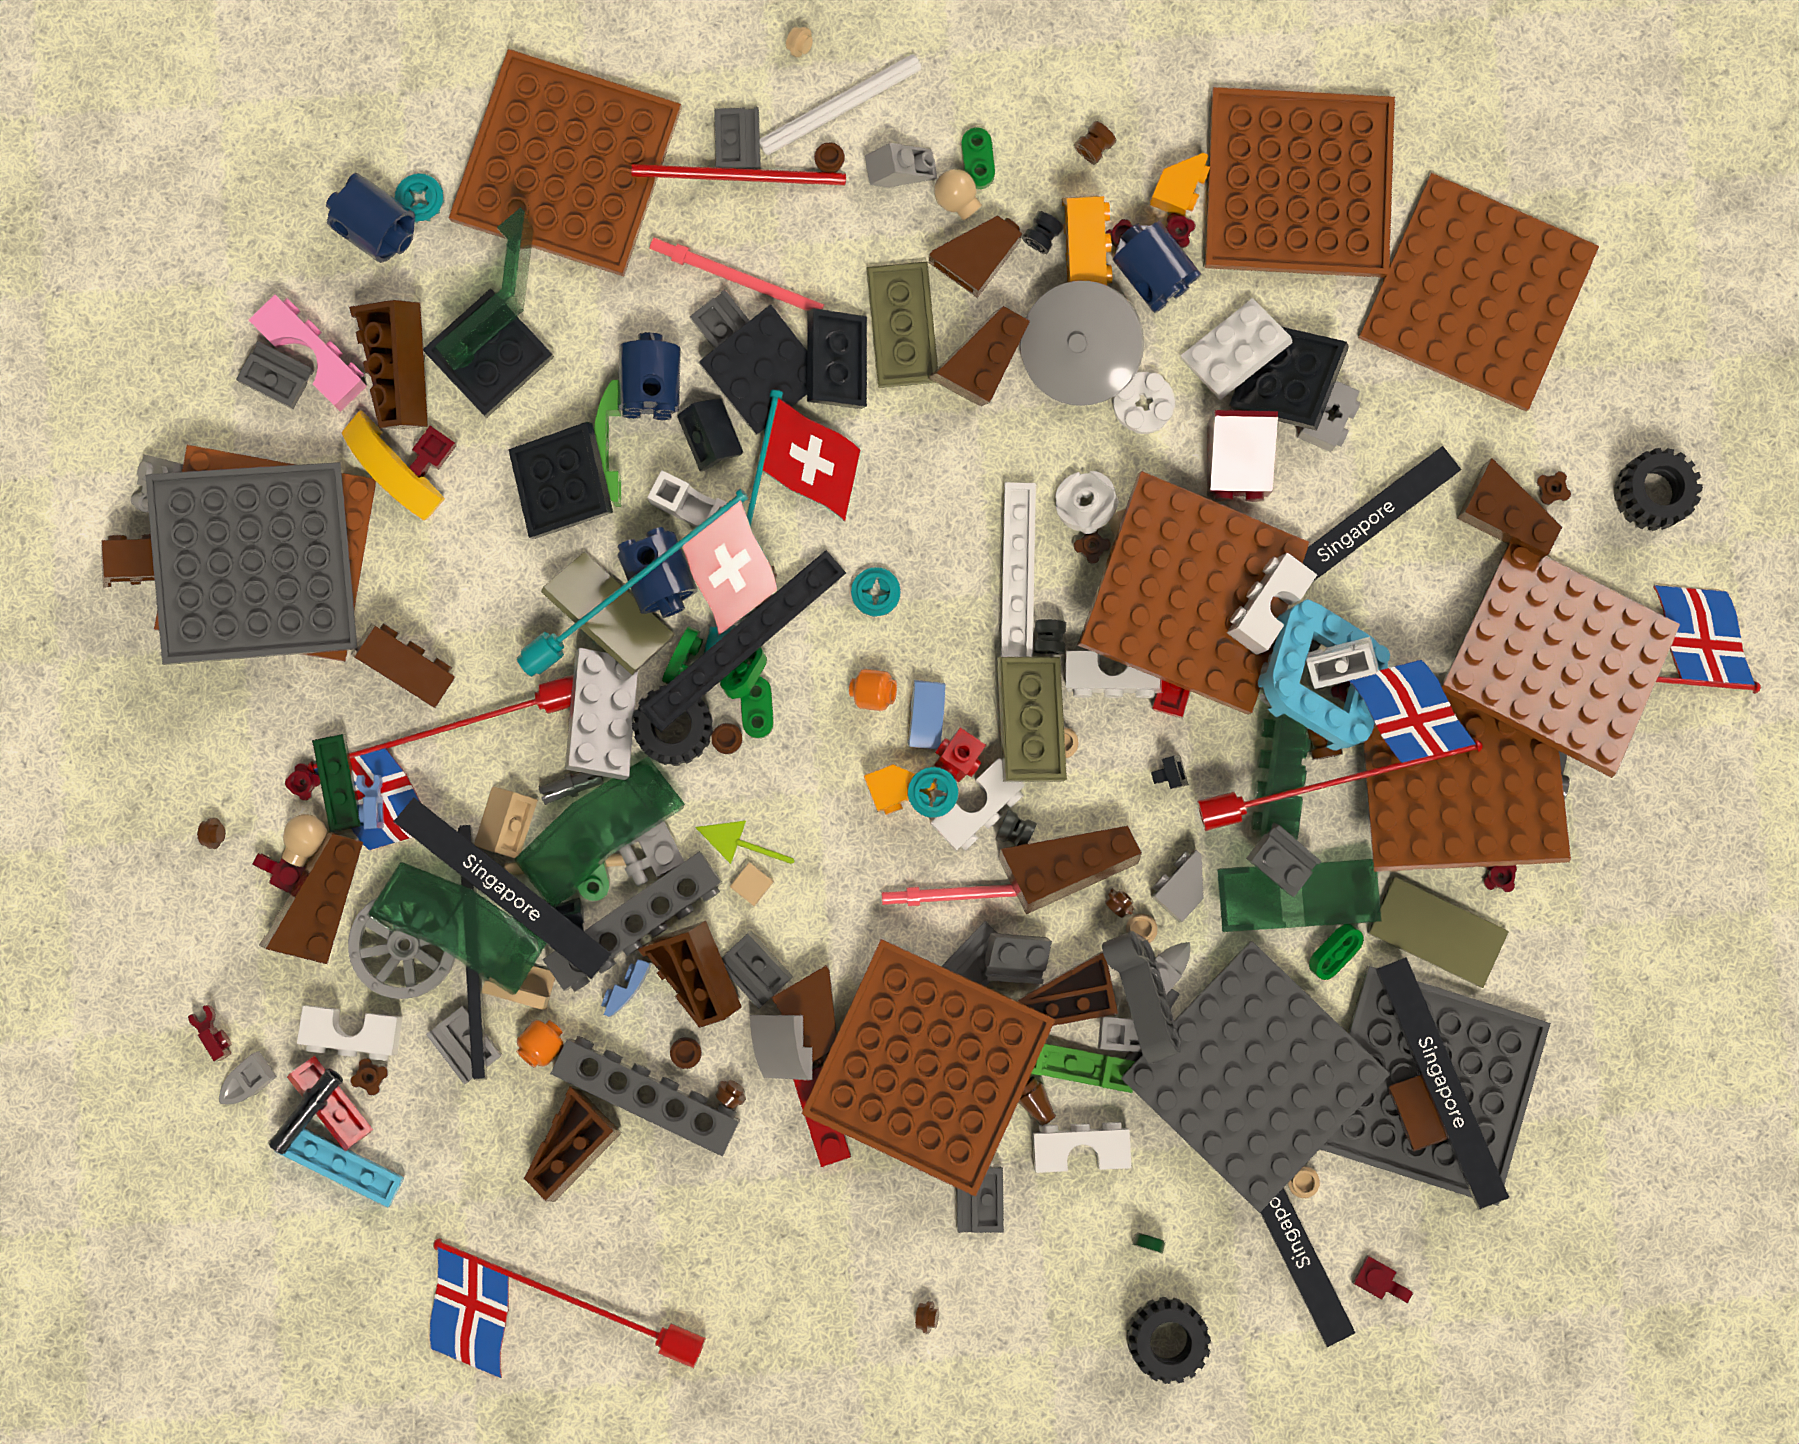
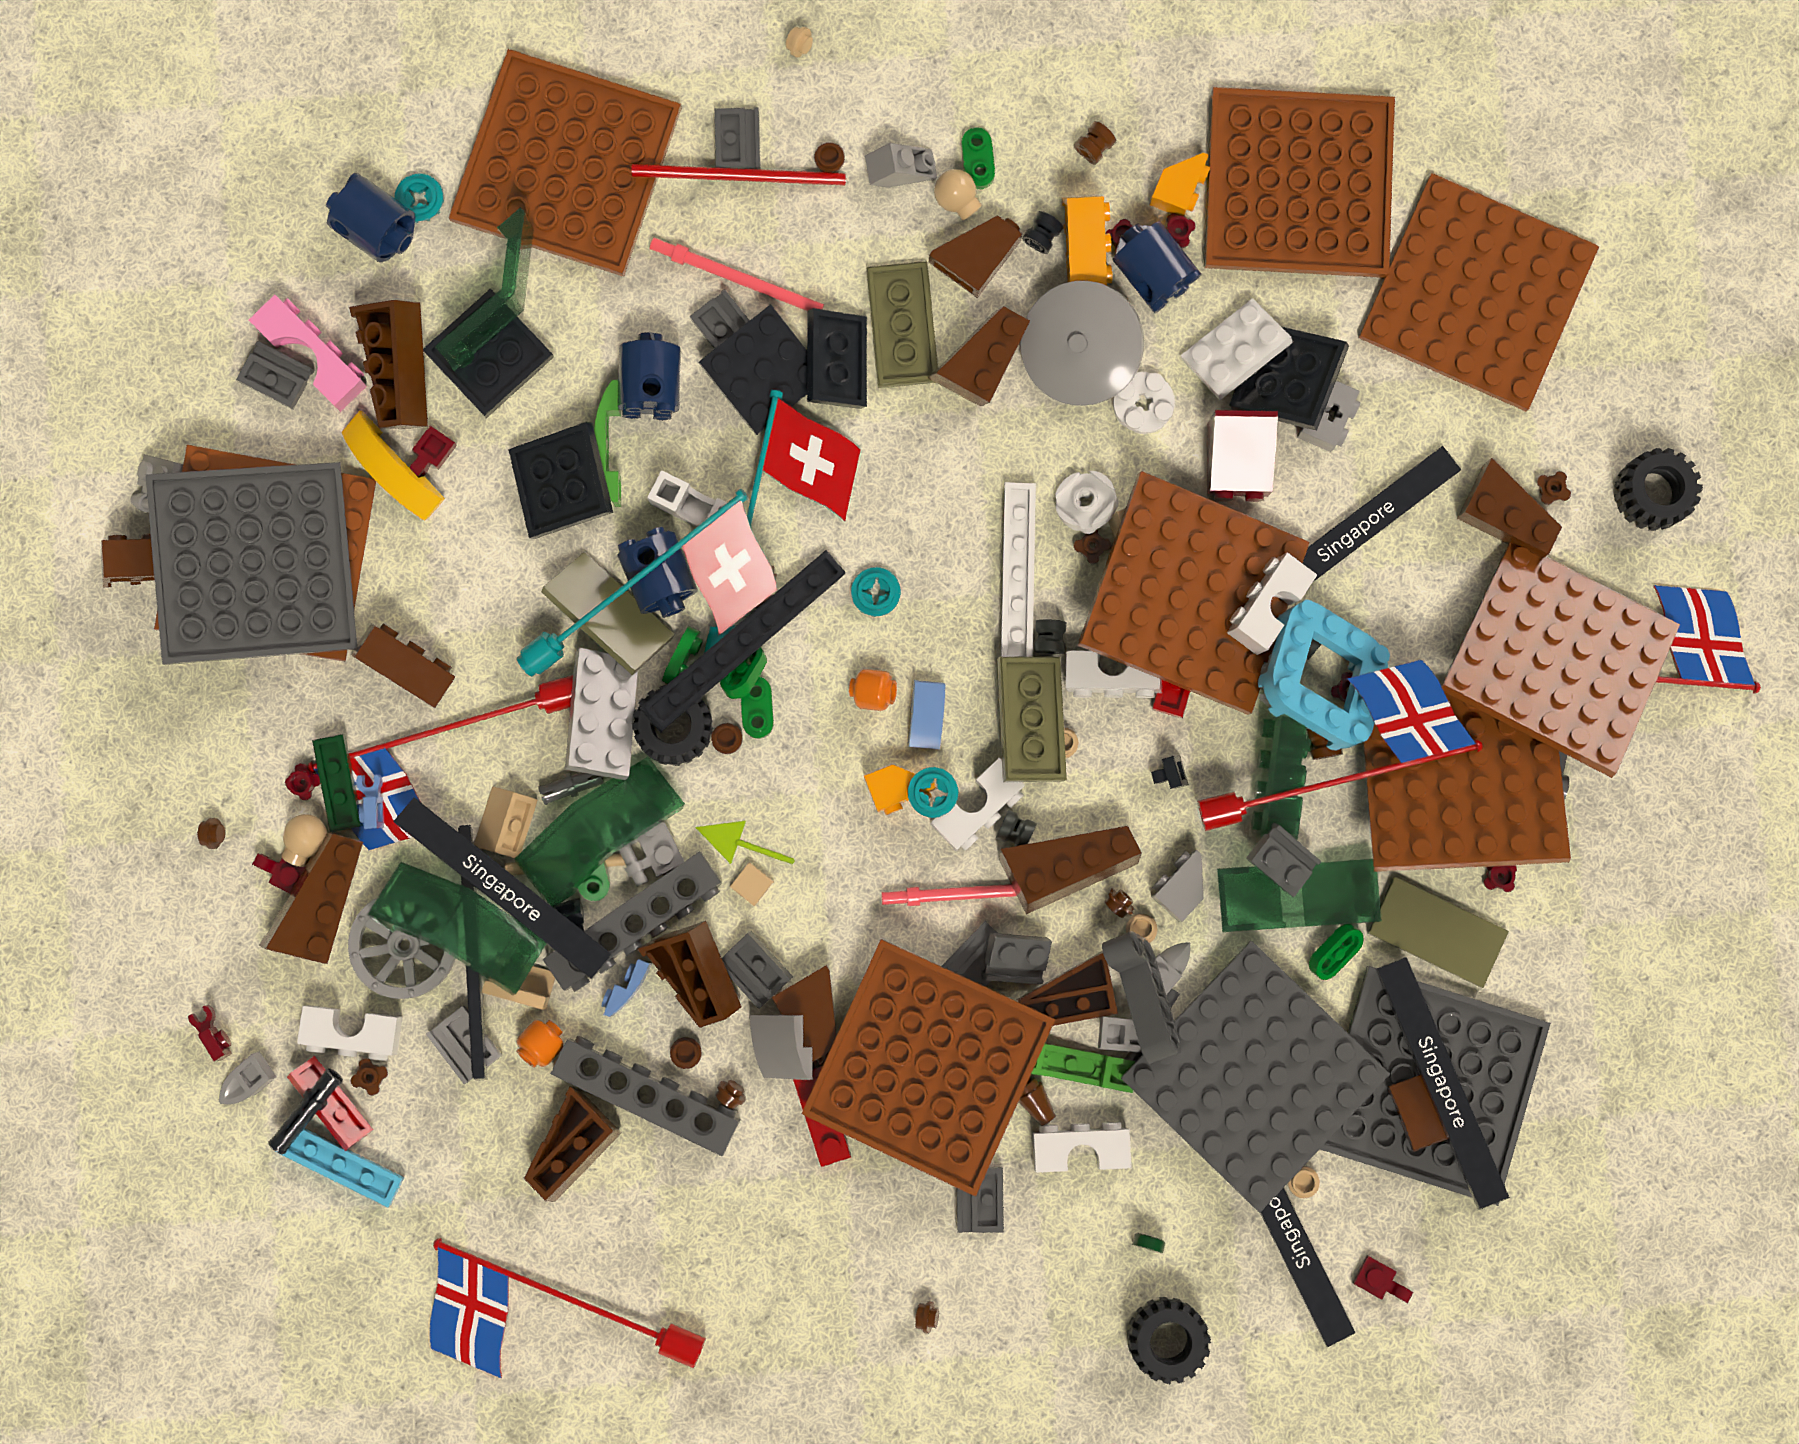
(709, 433): black panel -> none
(840, 104): white axle -> none
(959, 754): red brick -> none
(1342, 663): white brick -> none

